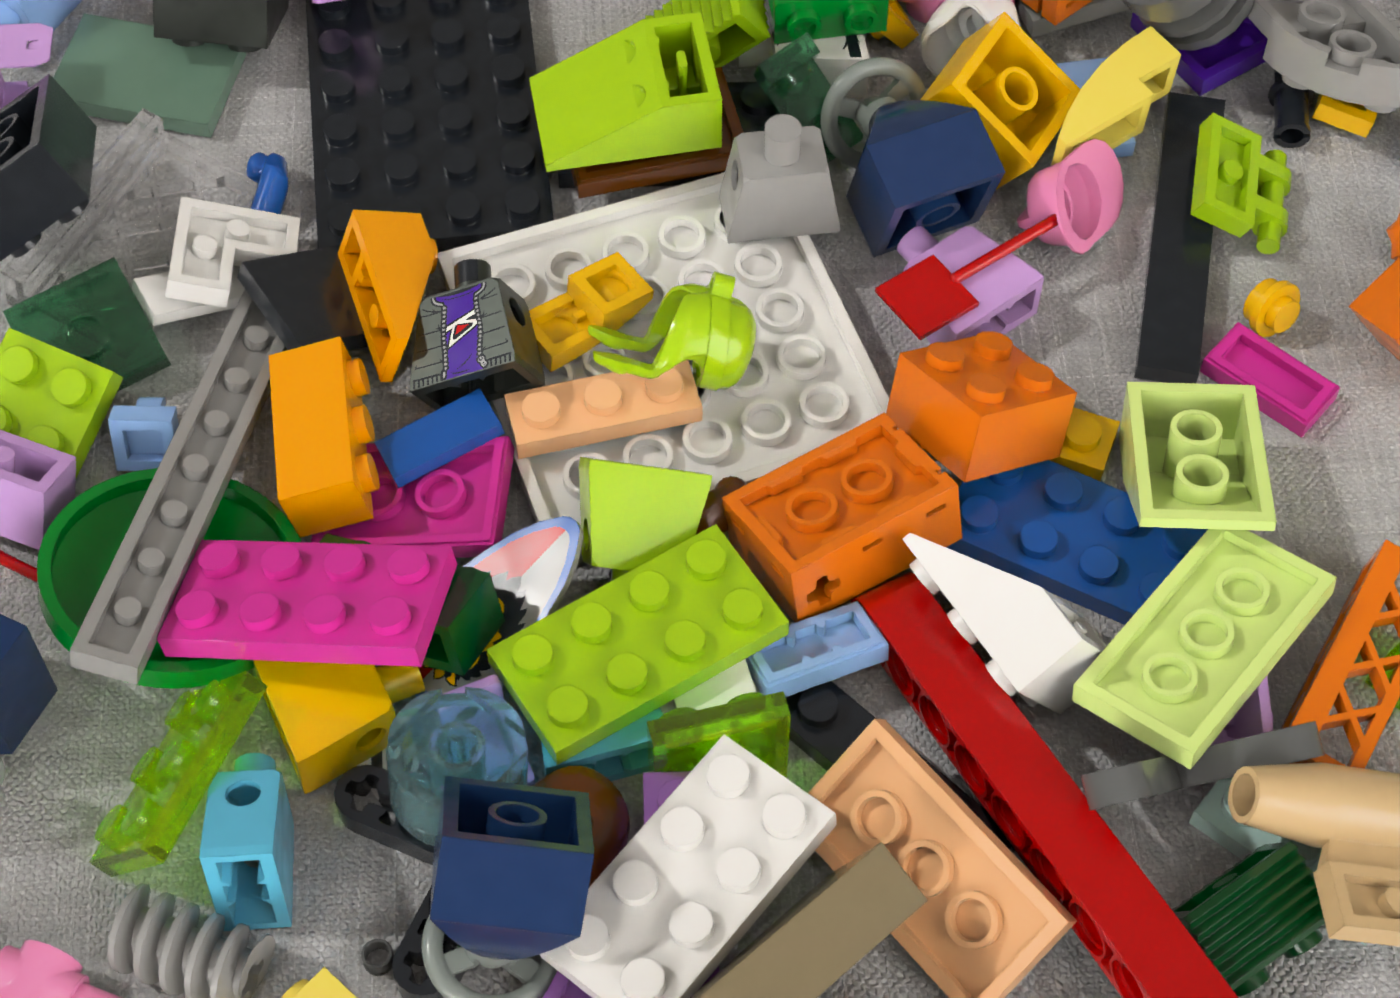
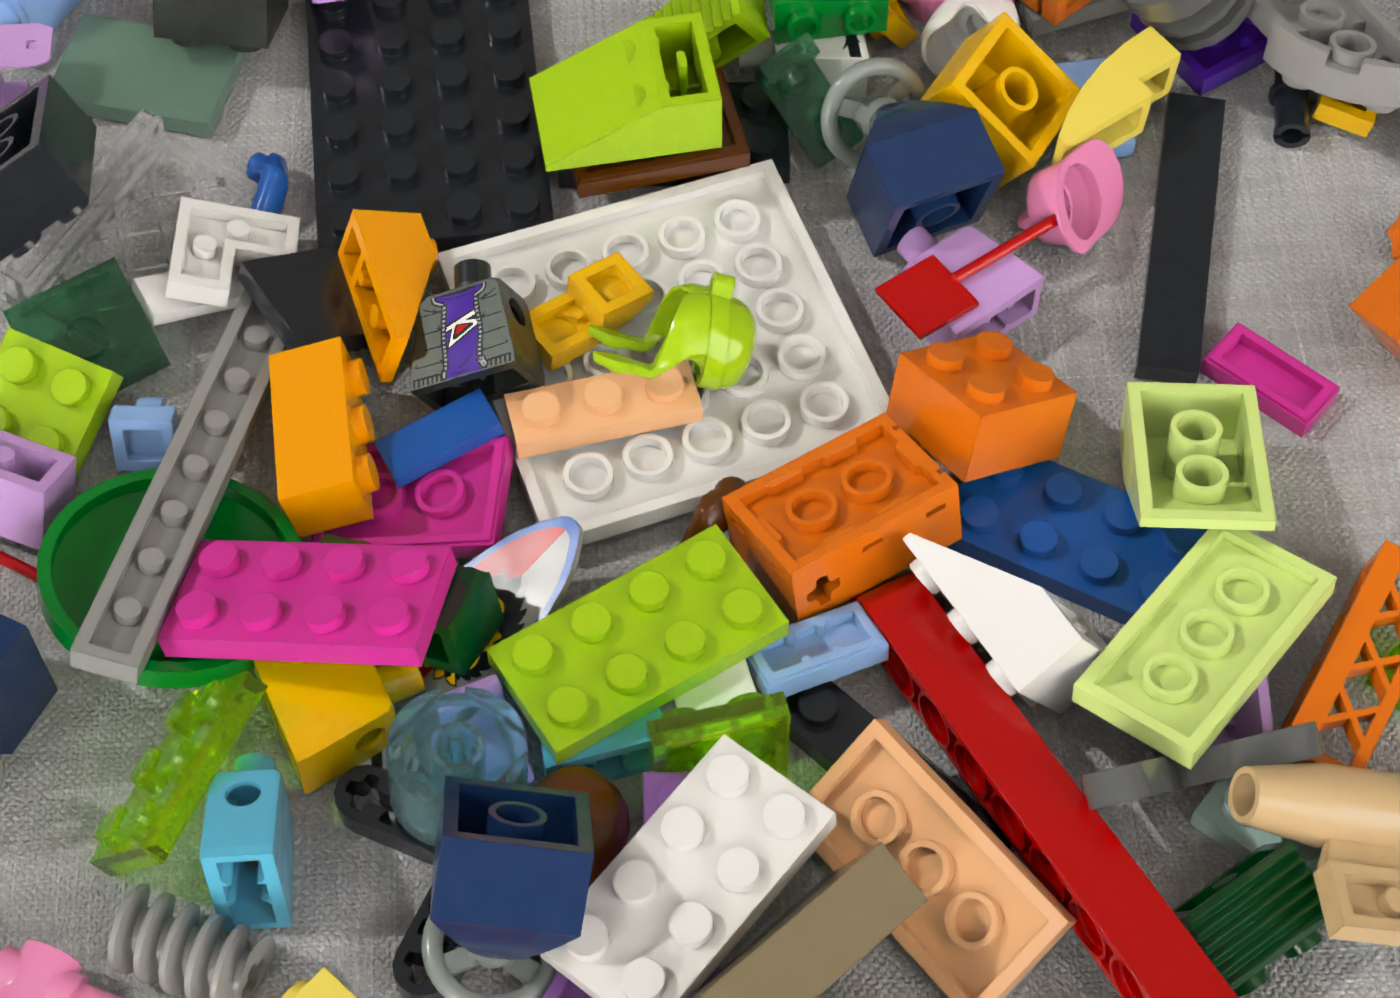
(372, 945): dark grey piece -> none
(636, 511): lime torso -> none
(778, 184): light grey torso -> none
(1088, 443): yellow plate -> none
(1230, 178): lime plate -> none
(1272, 307): yellow plate -> none

